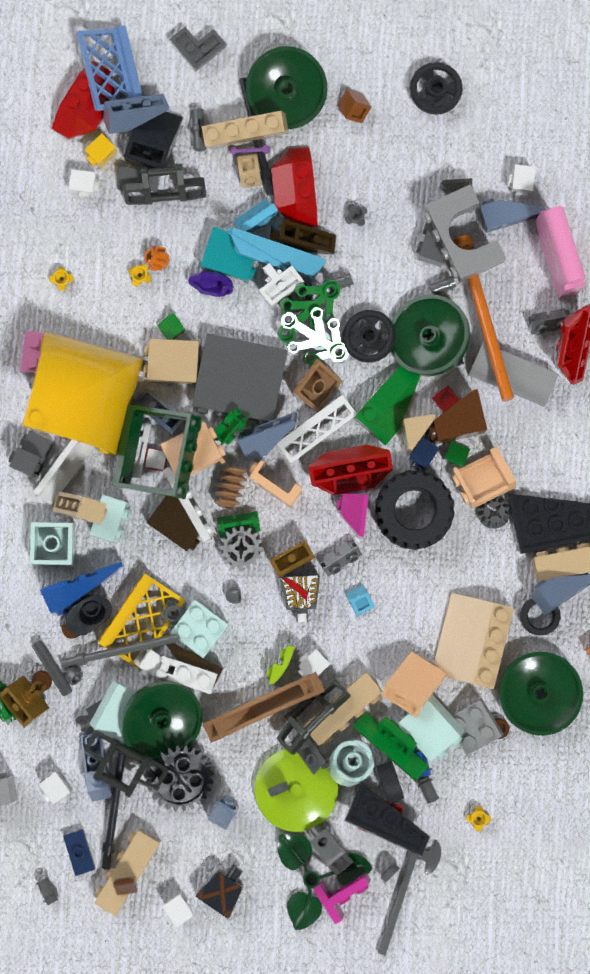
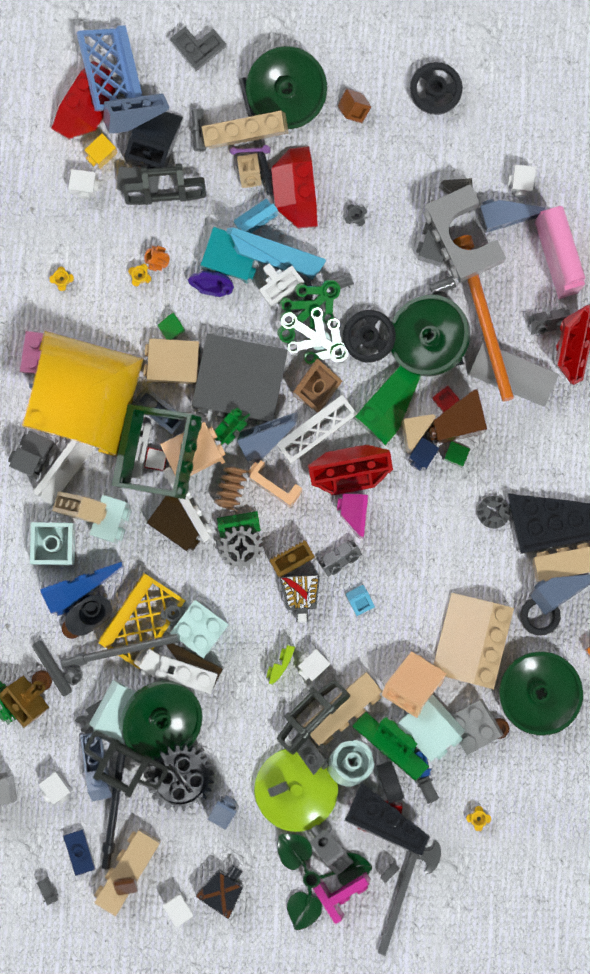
(233, 595): dark grey hinge -> none
(263, 707): medium nougat arch -> none
(303, 237): dark brown slope -> none
(414, 481): black tyre -> none
(484, 479): light nougat panel -> none

